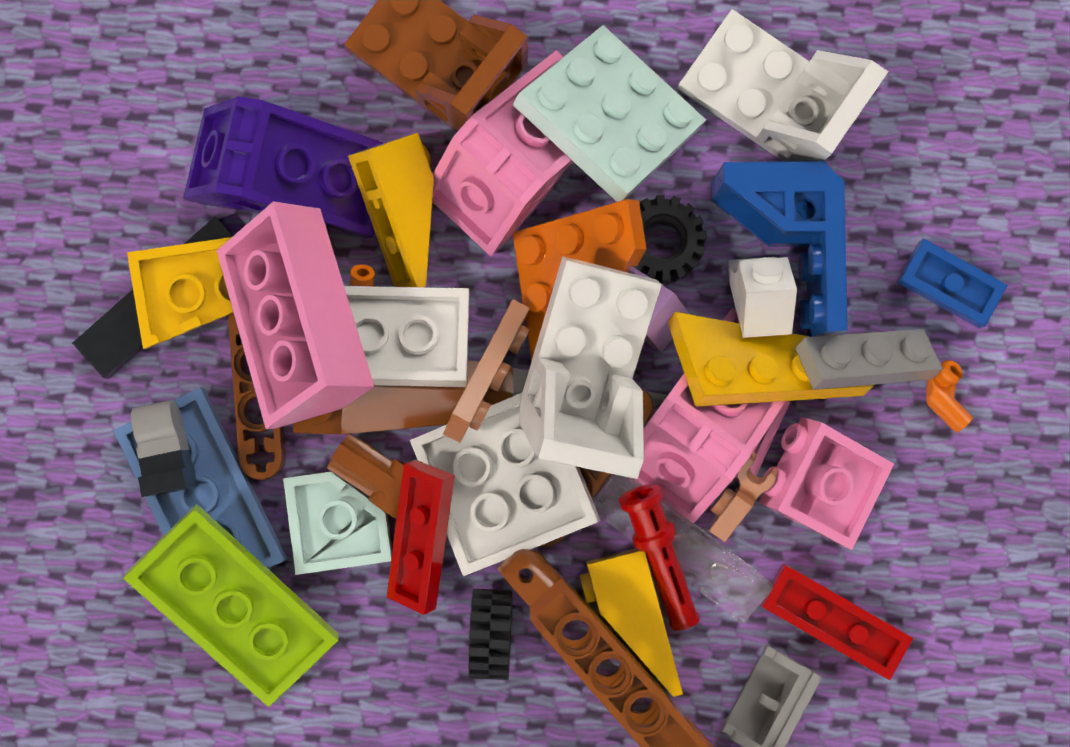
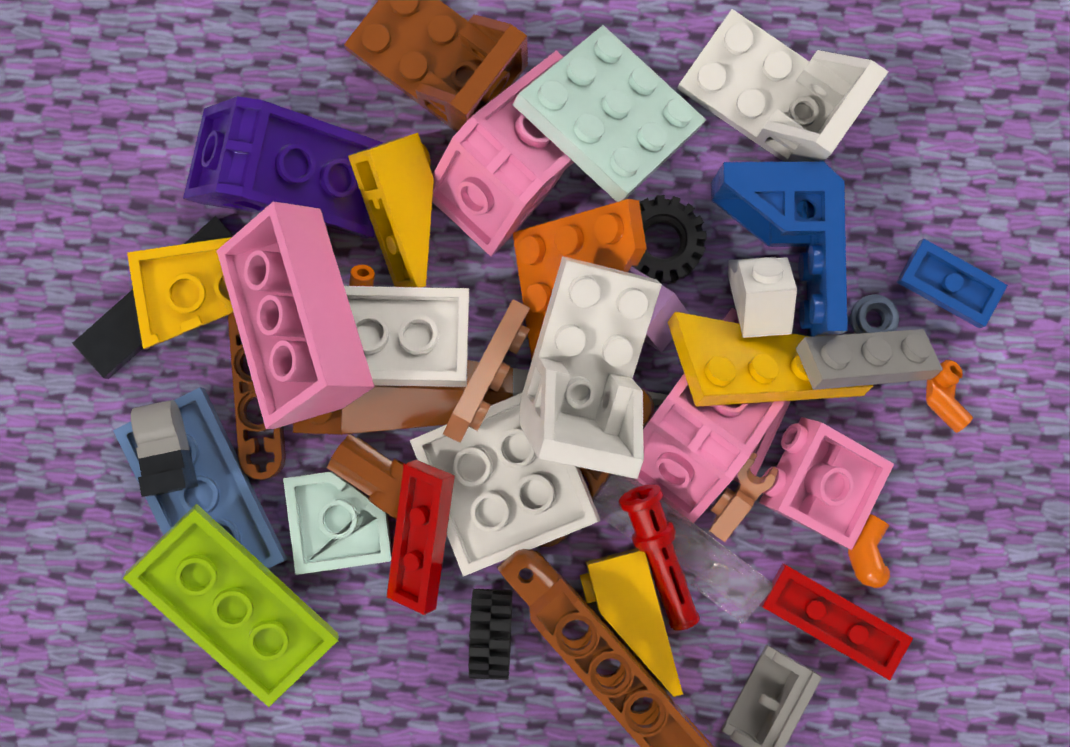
(866, 556): none -> orange arm
(880, 304): none -> sand blue plate

